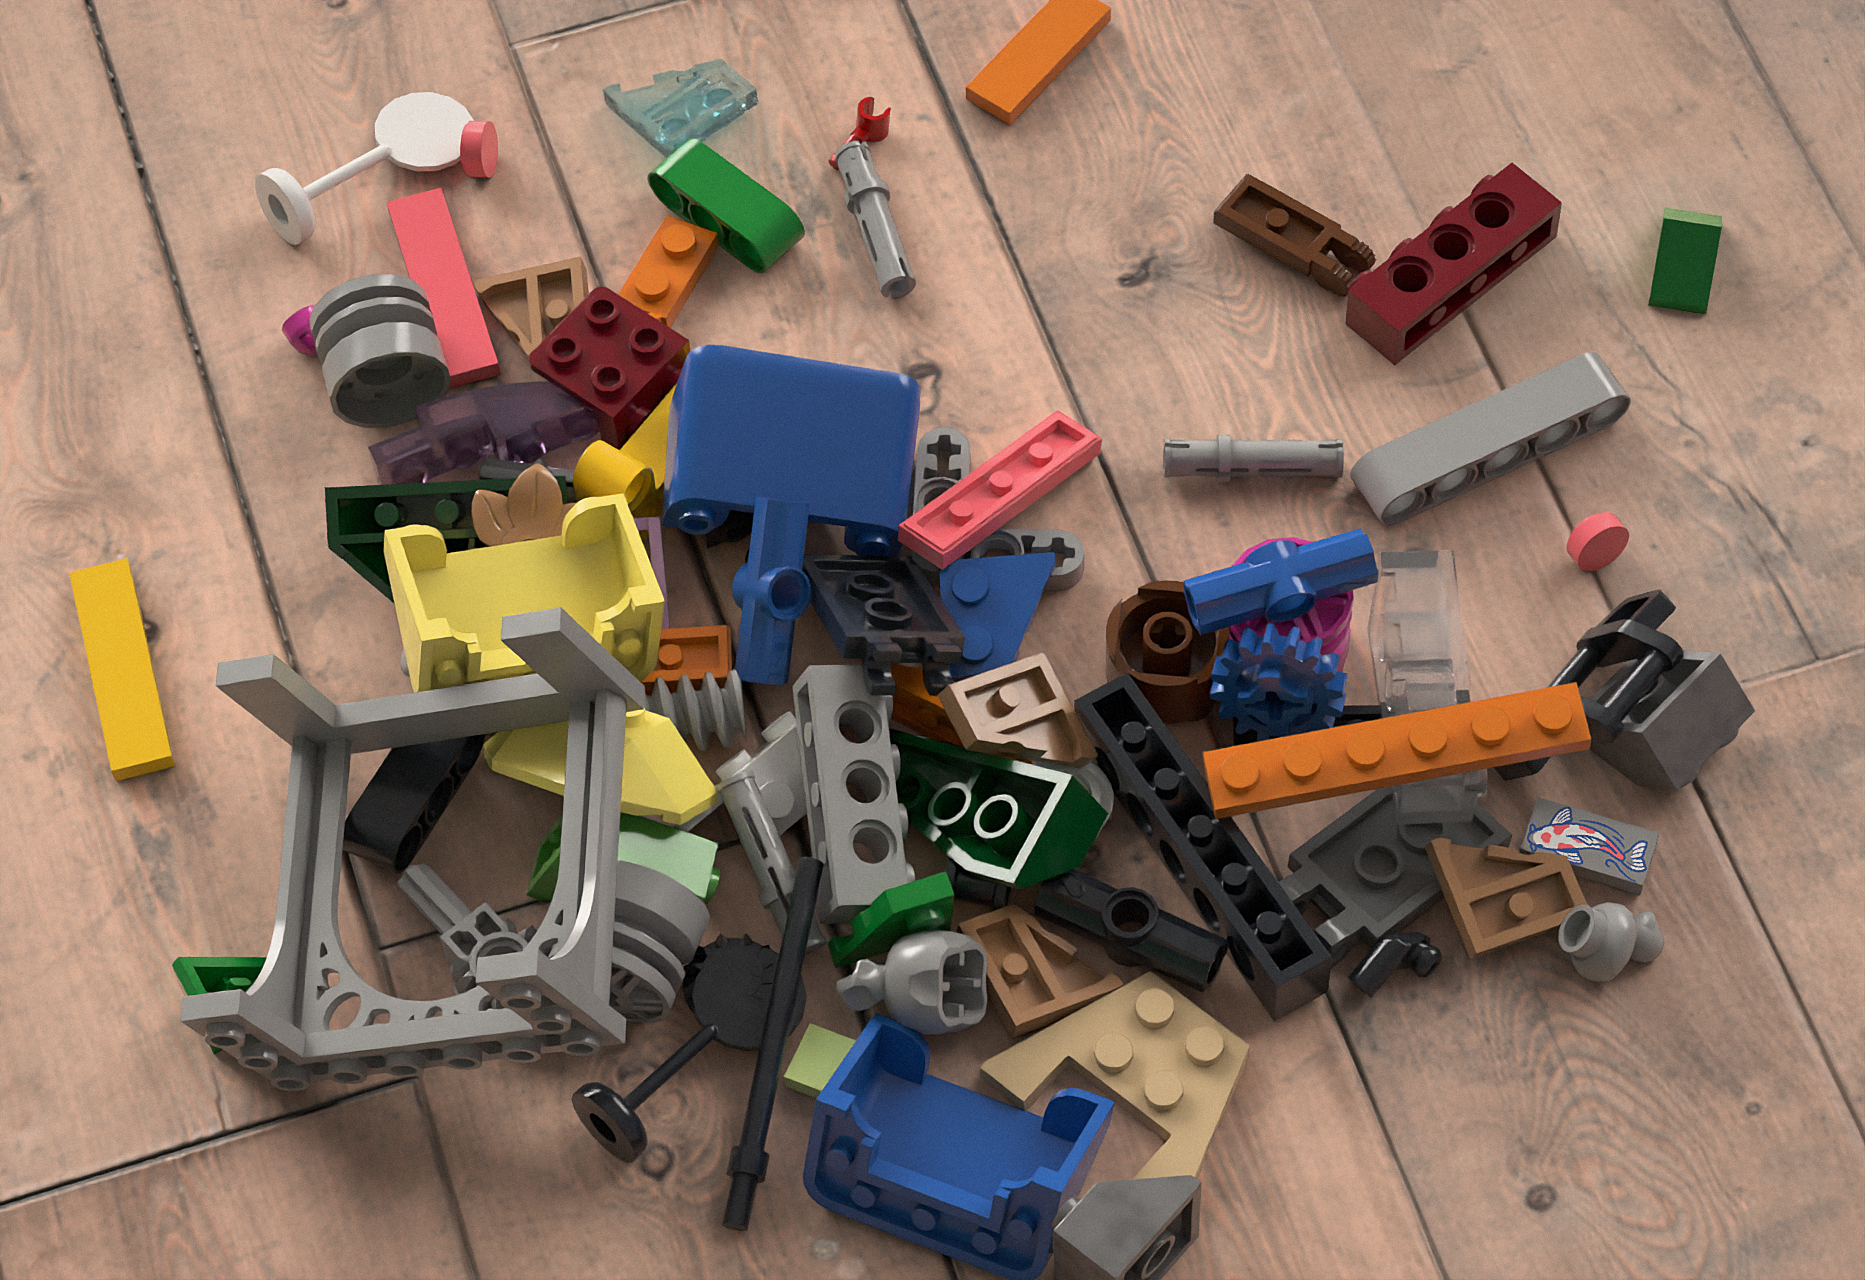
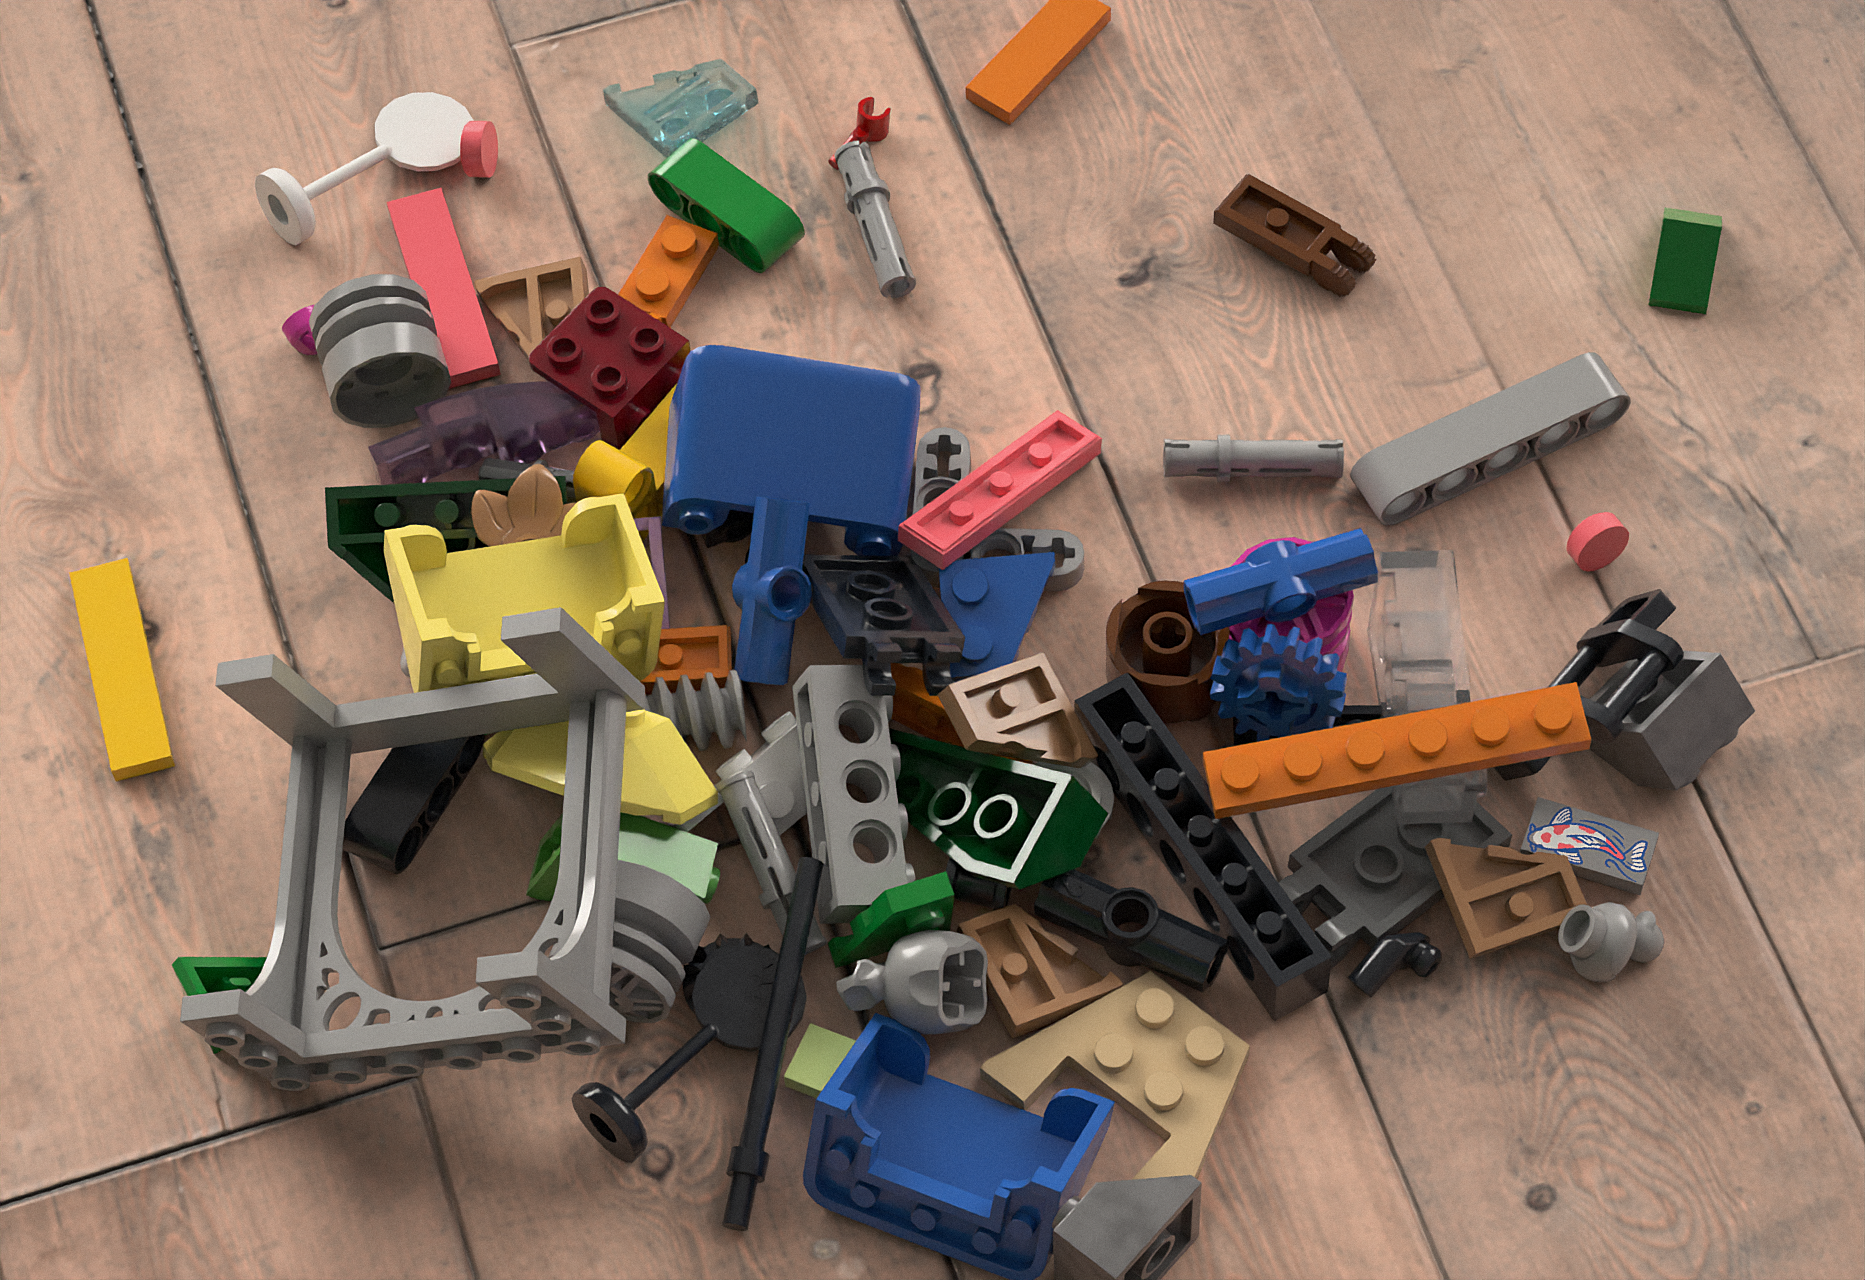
(464, 933): light grey gear -> none
(1452, 262): dark red brick -> none

